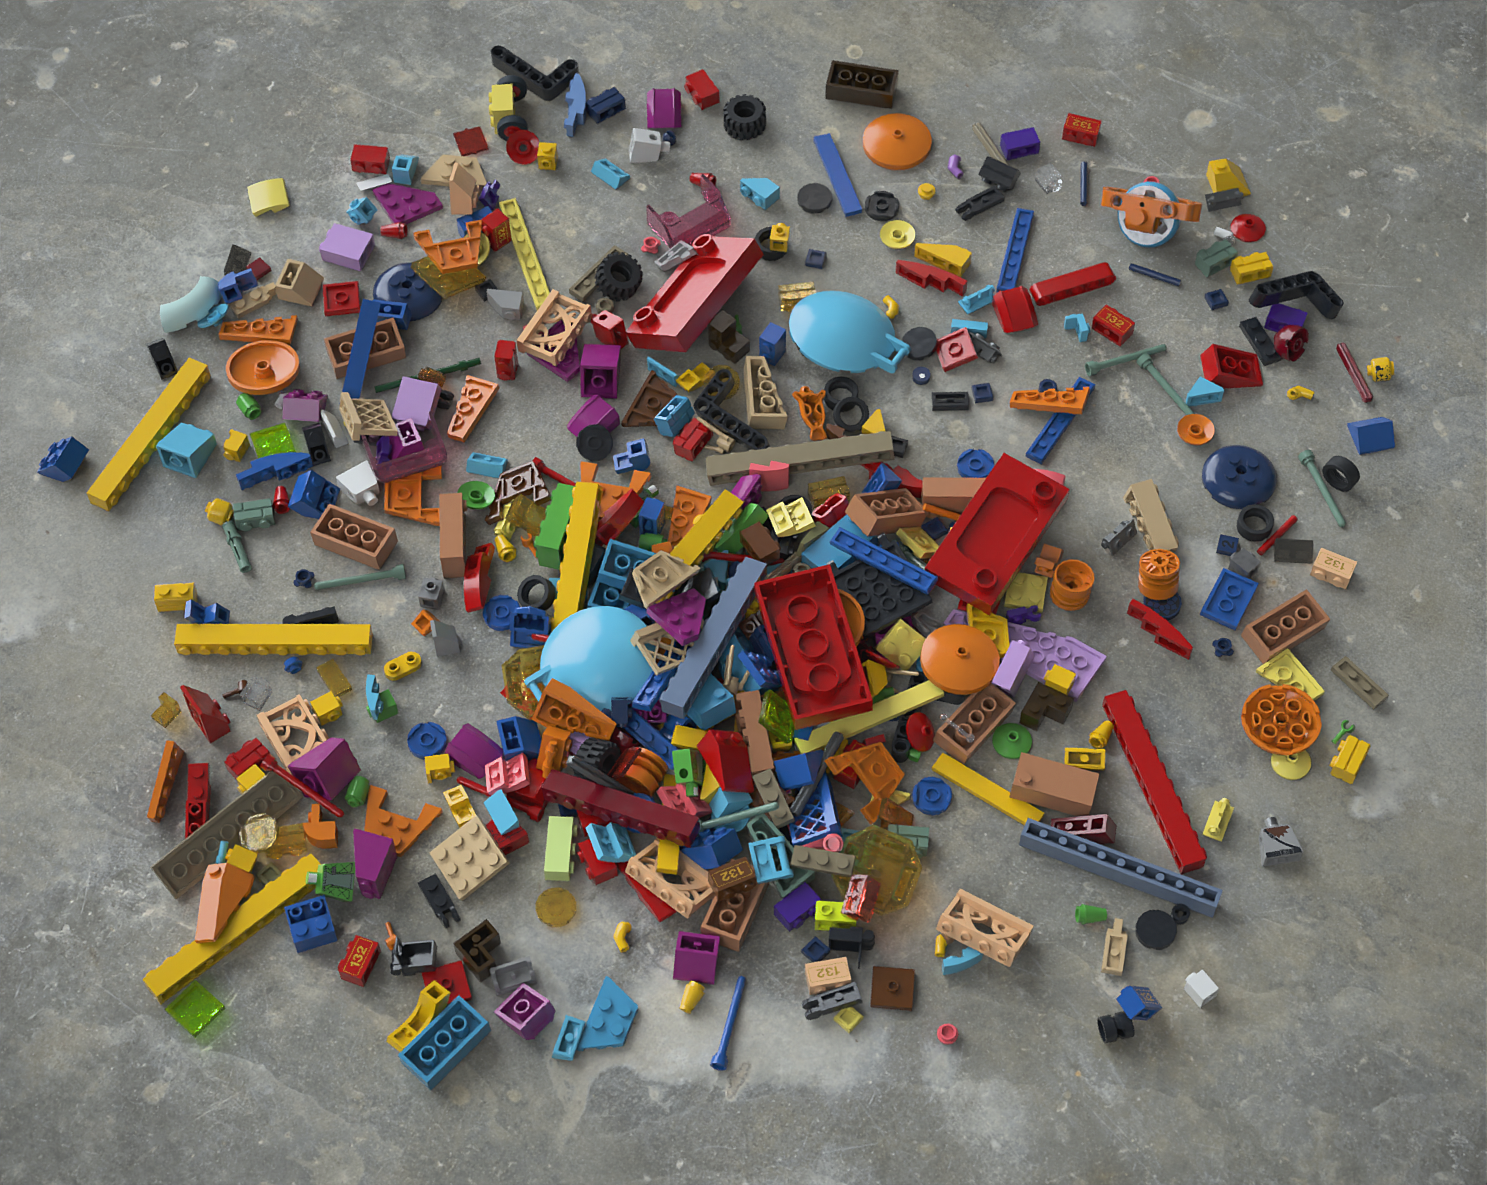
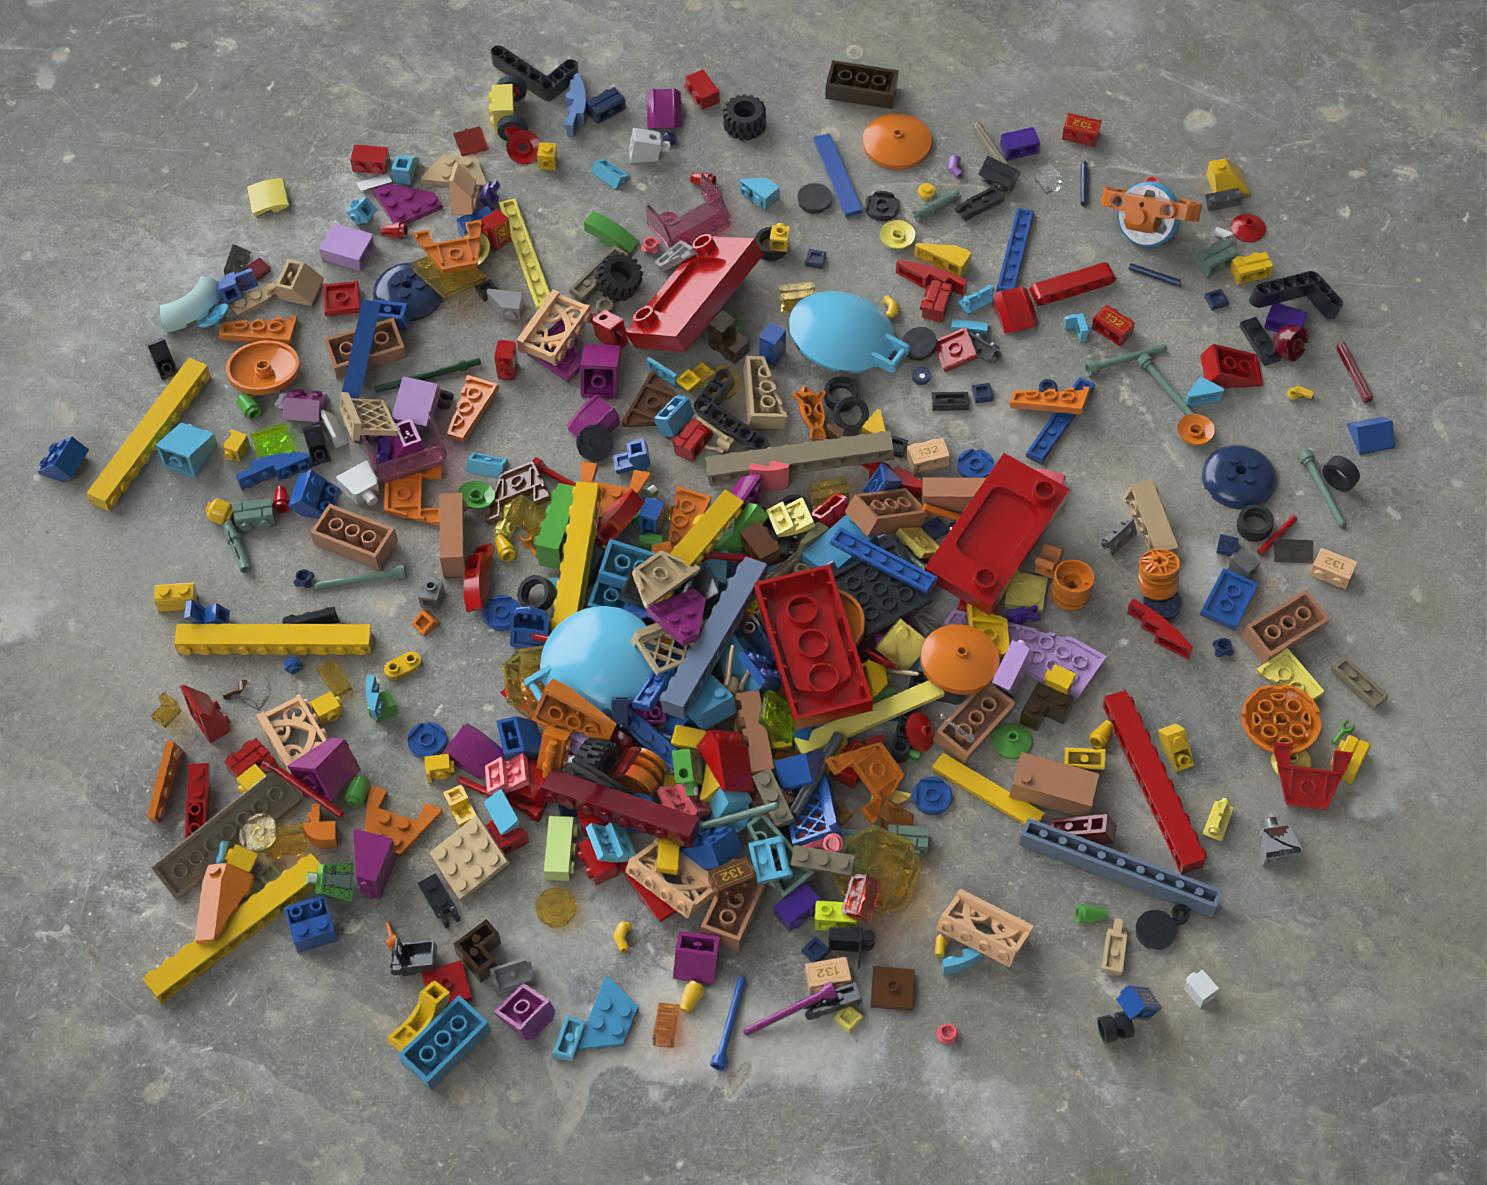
(195, 1008): clear neon green plate -> none
(359, 960): red brick -> none
(431, 375): clear orange brick -> none
(445, 638): light grey slope -> none
(610, 232): none -> bright green slope
(666, 1038): none -> clear orange slope
(826, 992): none -> magenta piece
(927, 455): none -> light nougat brick
(931, 207): none -> sand green pin
(936, 301): none -> red brick
(1176, 746): none -> yellow slope
(1306, 785): none -> red wing
(1380, 369): yellow head -> none

